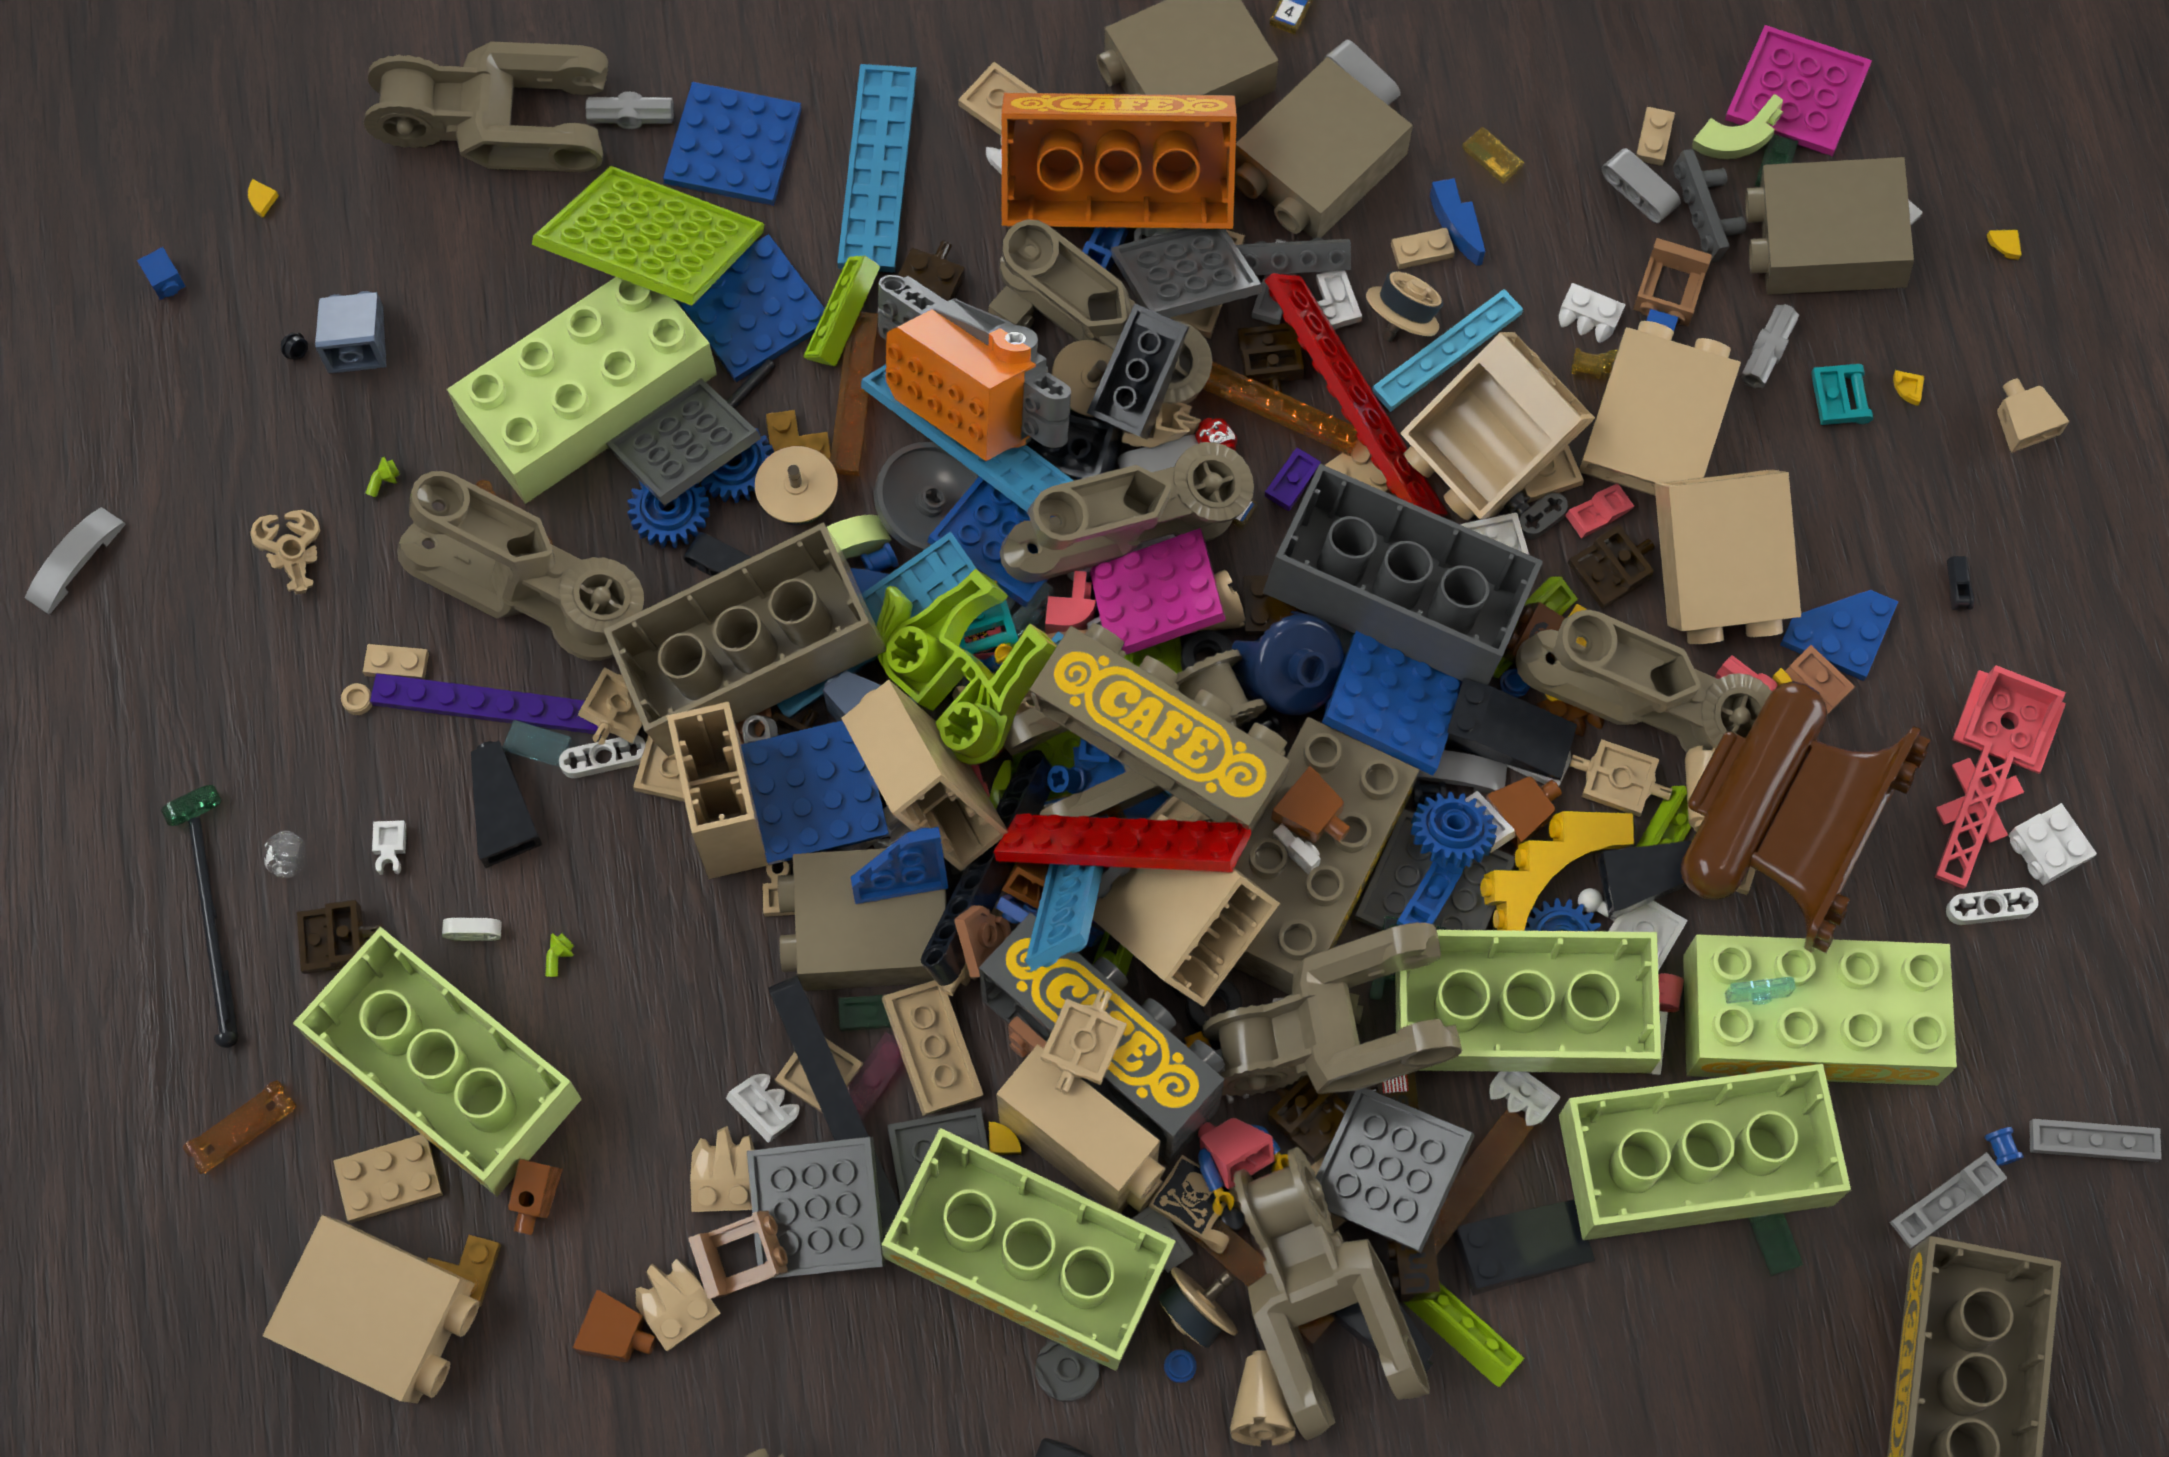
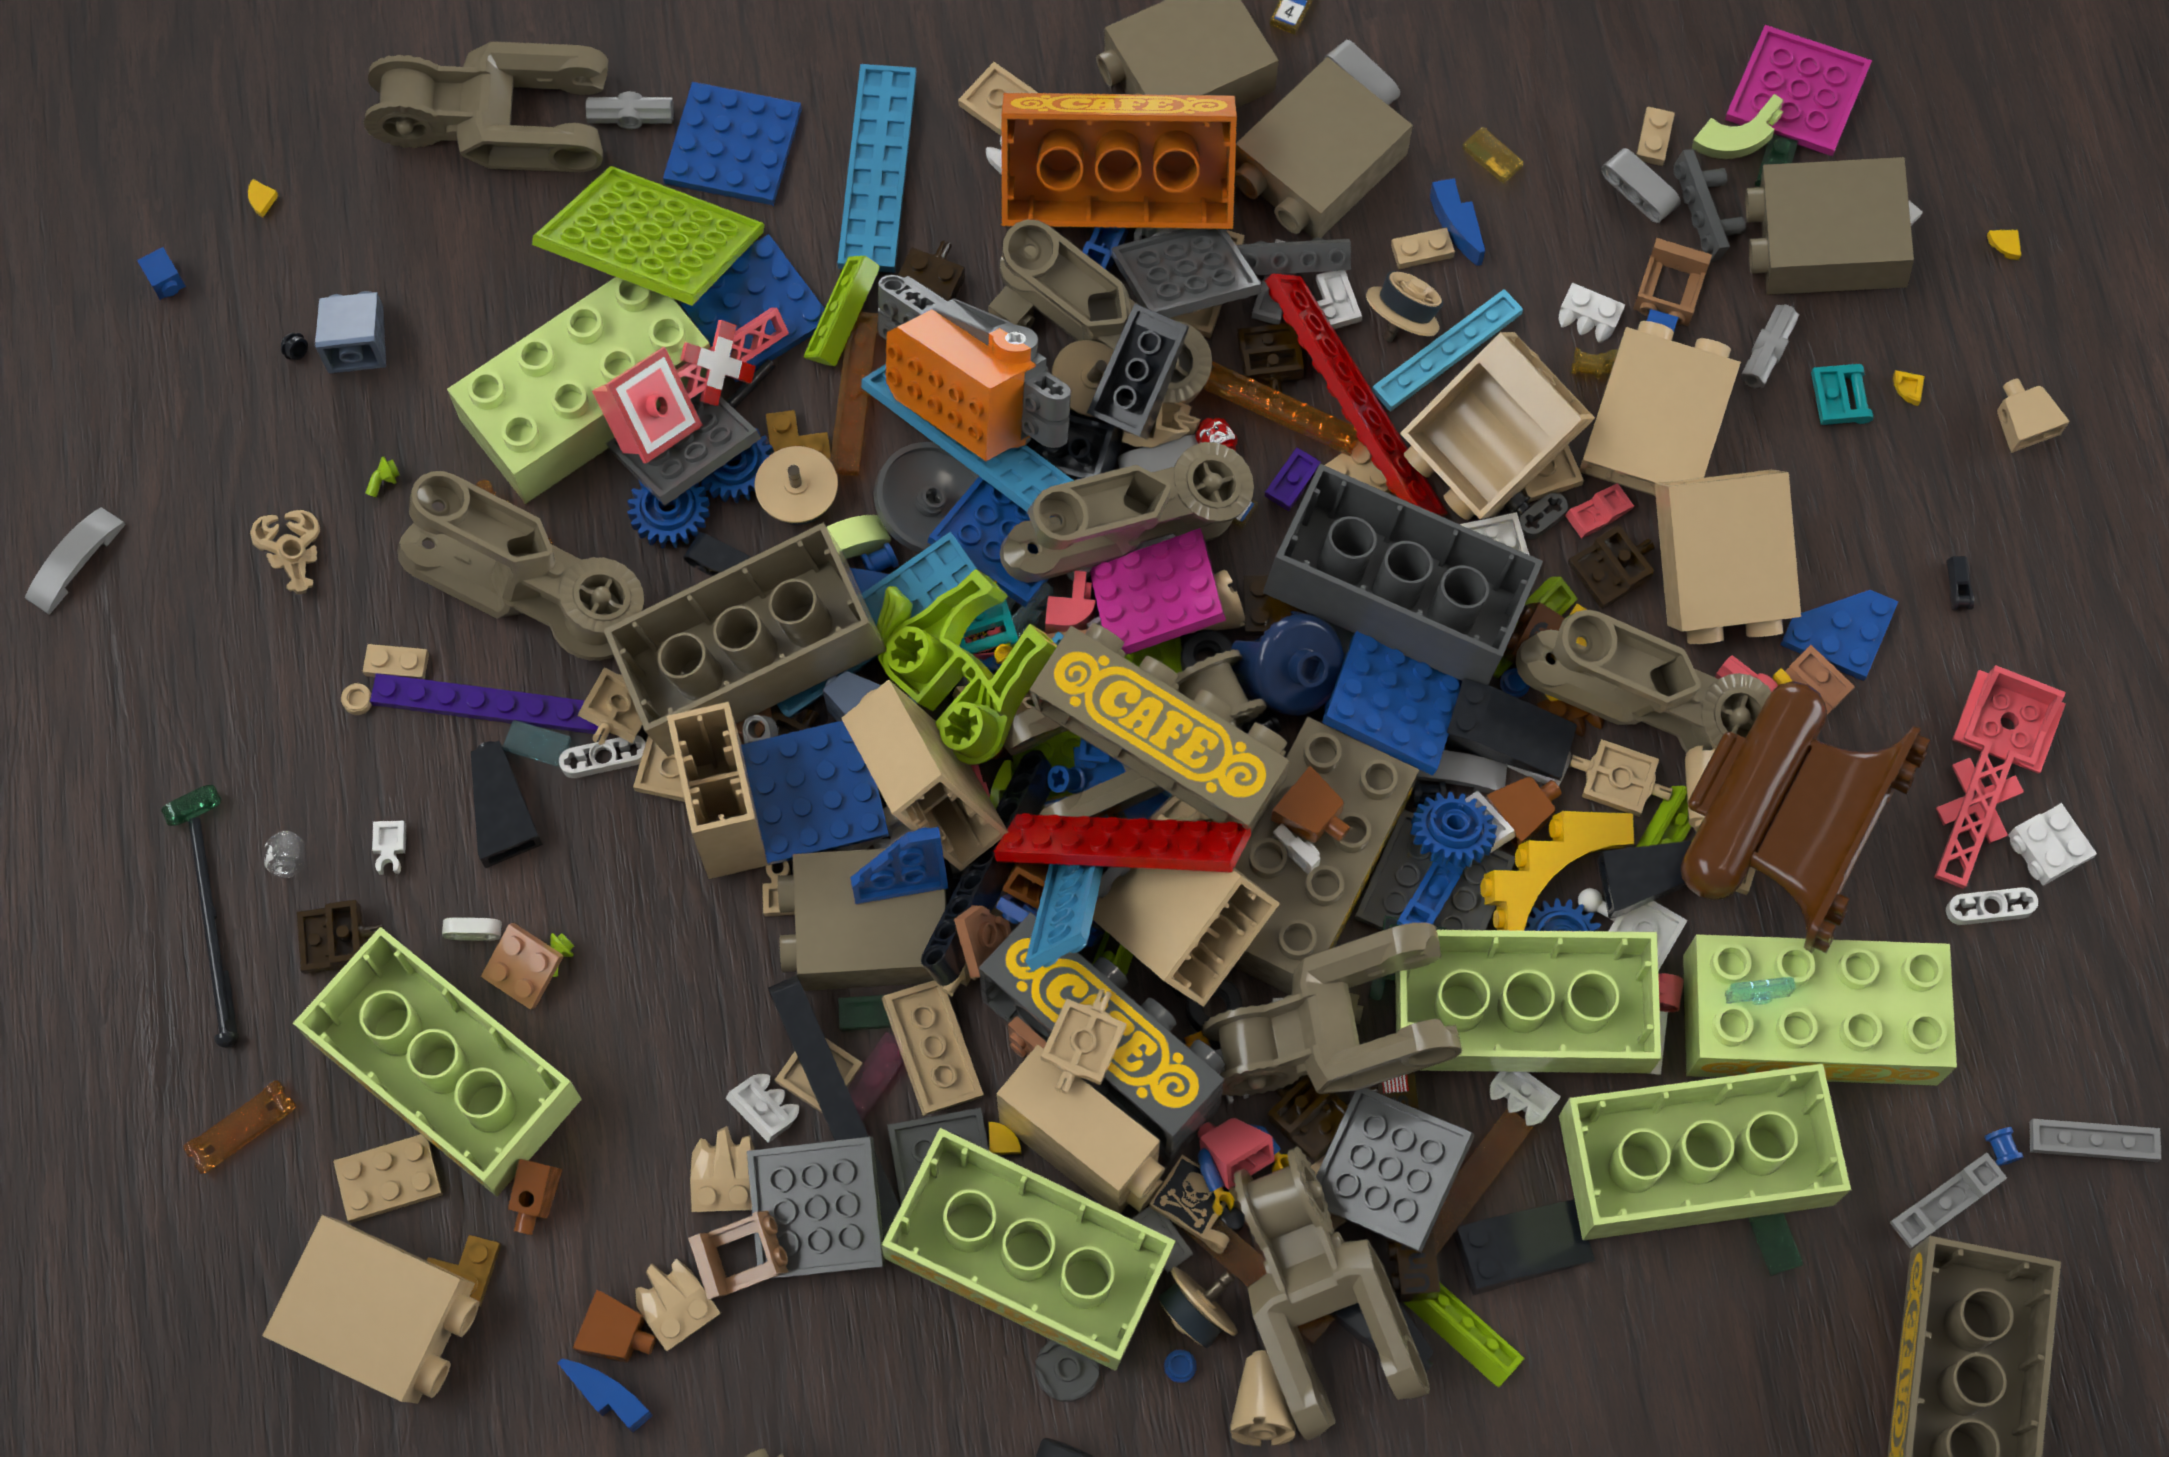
(522, 966): none -> nougat plate
(606, 1394): none -> blue slope
(631, 397): none -> piece

